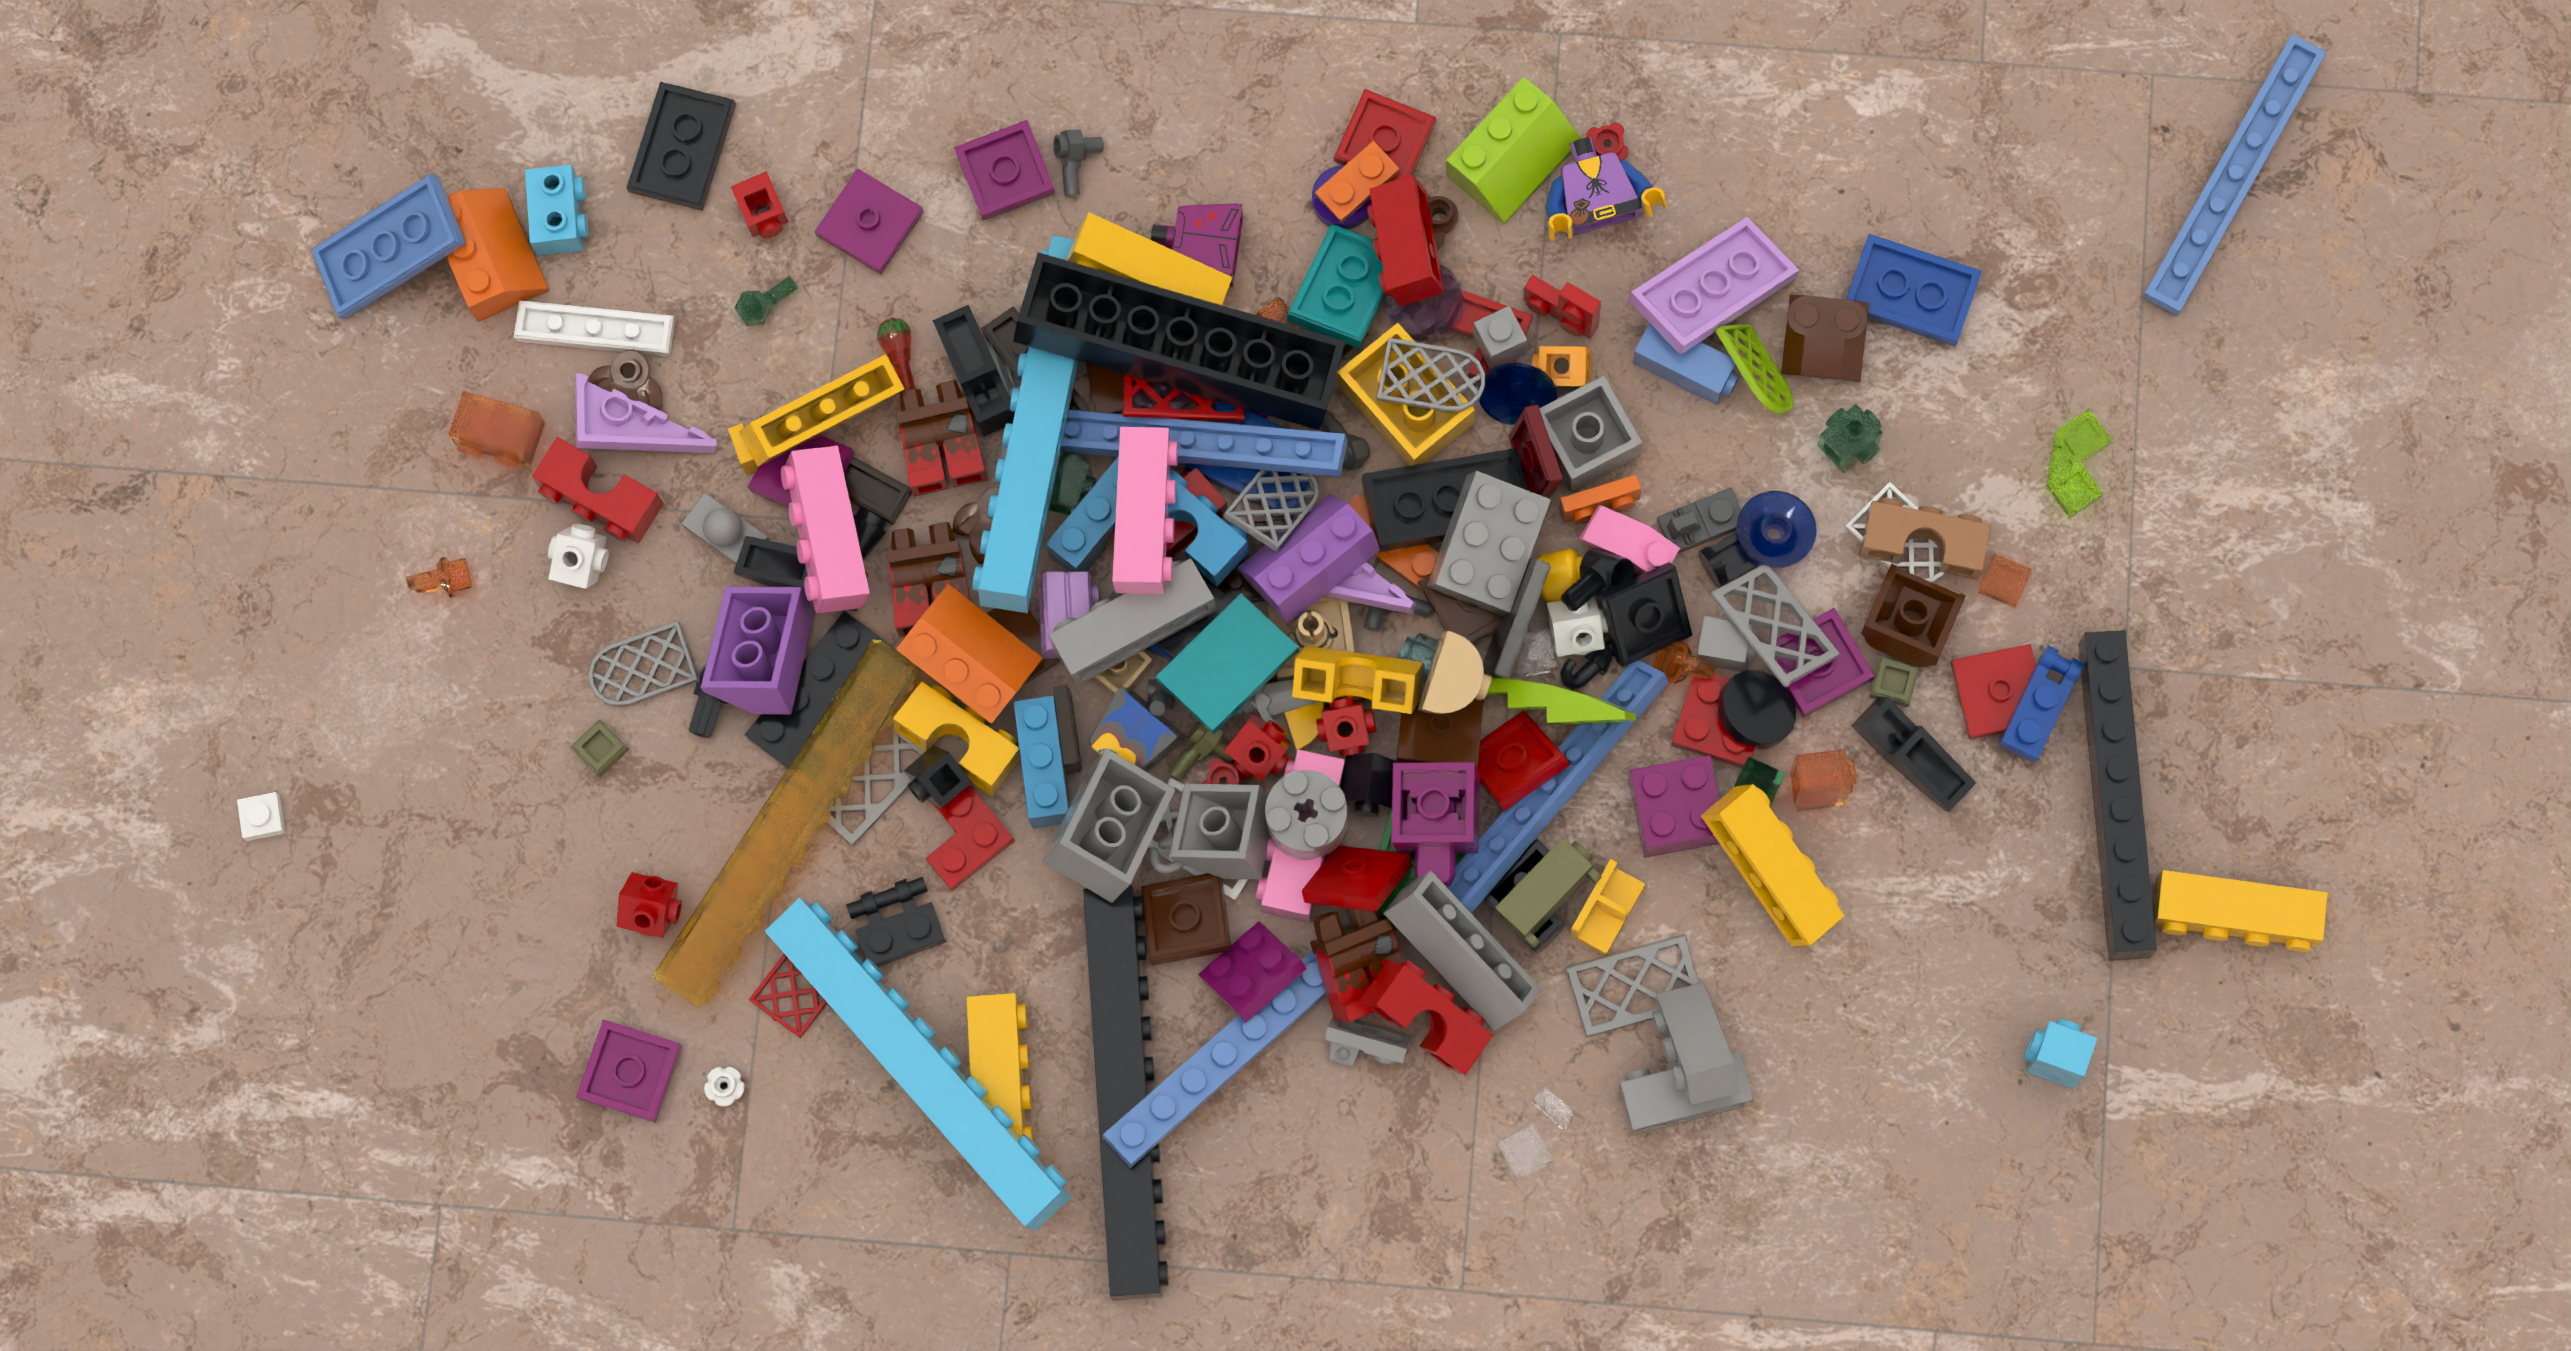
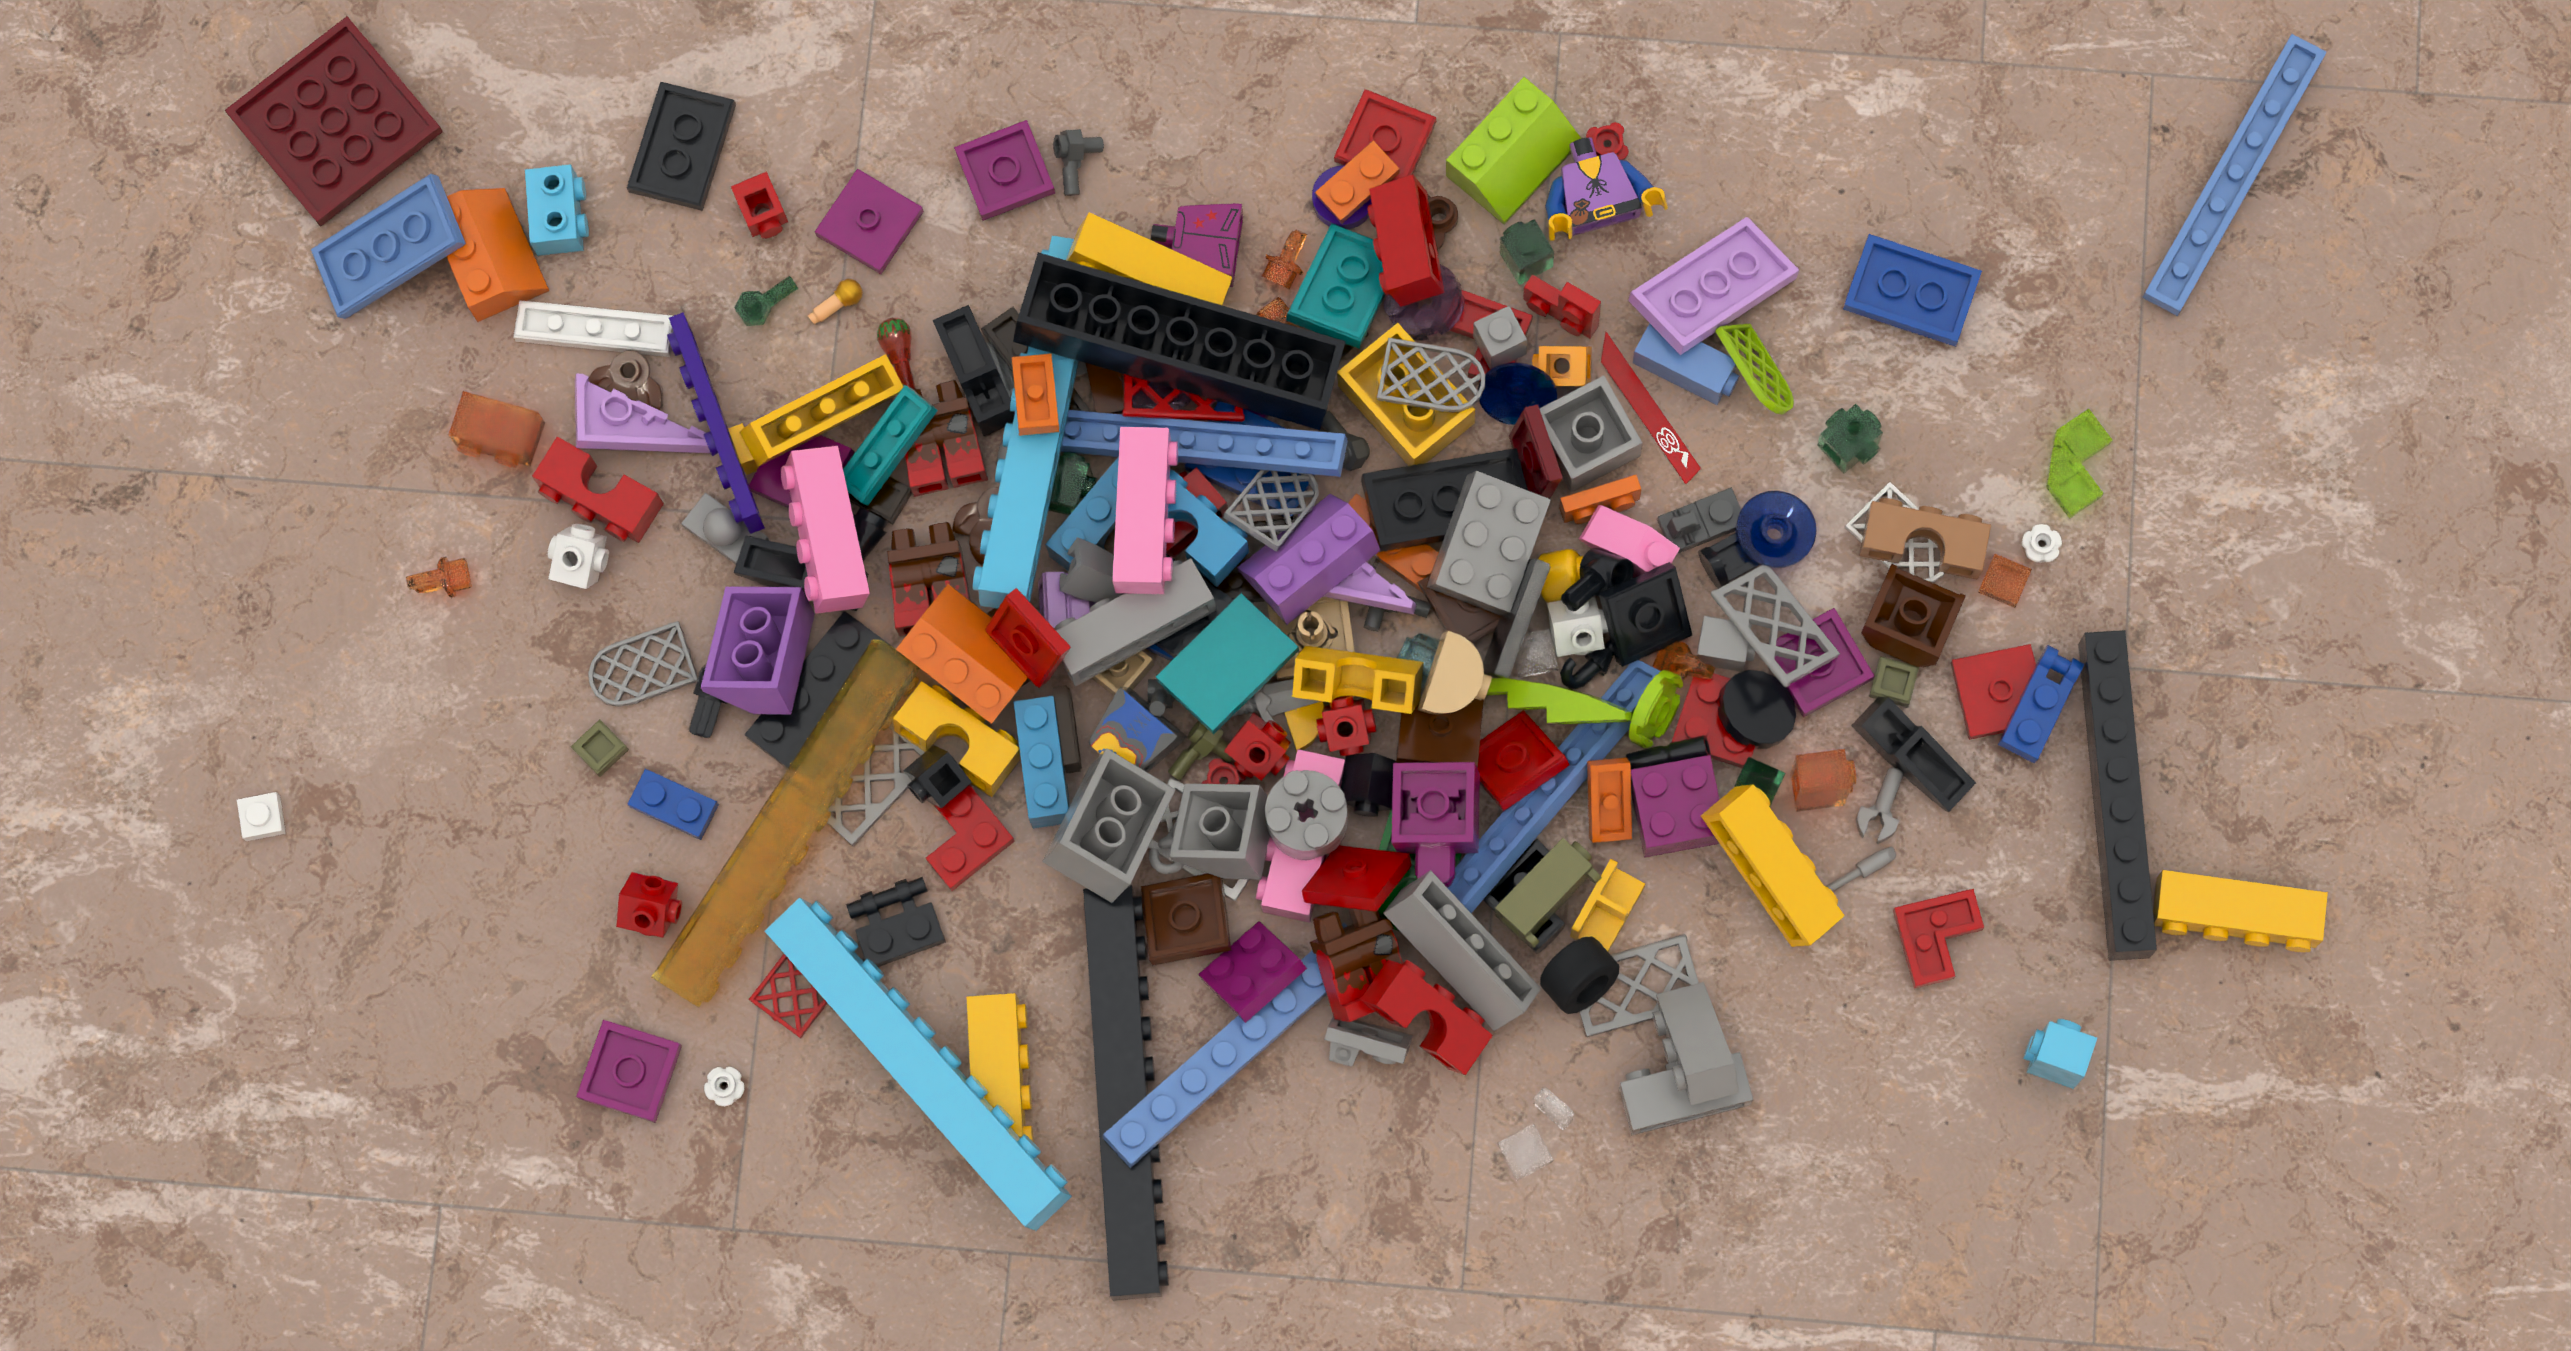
(333, 121): none -> dark red plate
(673, 804): none -> blue plate
(709, 410): none -> dark purple plate
(846, 294): none -> piece
(887, 444): none -> teal tile
(1027, 638): none -> red plate
(1035, 394): none -> orange plate
(1089, 573): none -> light grey brick
(1283, 269): none -> clear orange piece
(1526, 250): none -> clear green brick
(1579, 975): none -> black tyre
(1609, 800): none -> orange plate
(1648, 411): none -> red sticker
(1655, 709): none -> lime tile
(1673, 752): none -> black piece
(1825, 337): reddish brown slope -> none
(1866, 867): none -> light grey piece
(1882, 807): none -> light grey bar
(1926, 926): none -> red plate
(2037, 553): none -> white plate

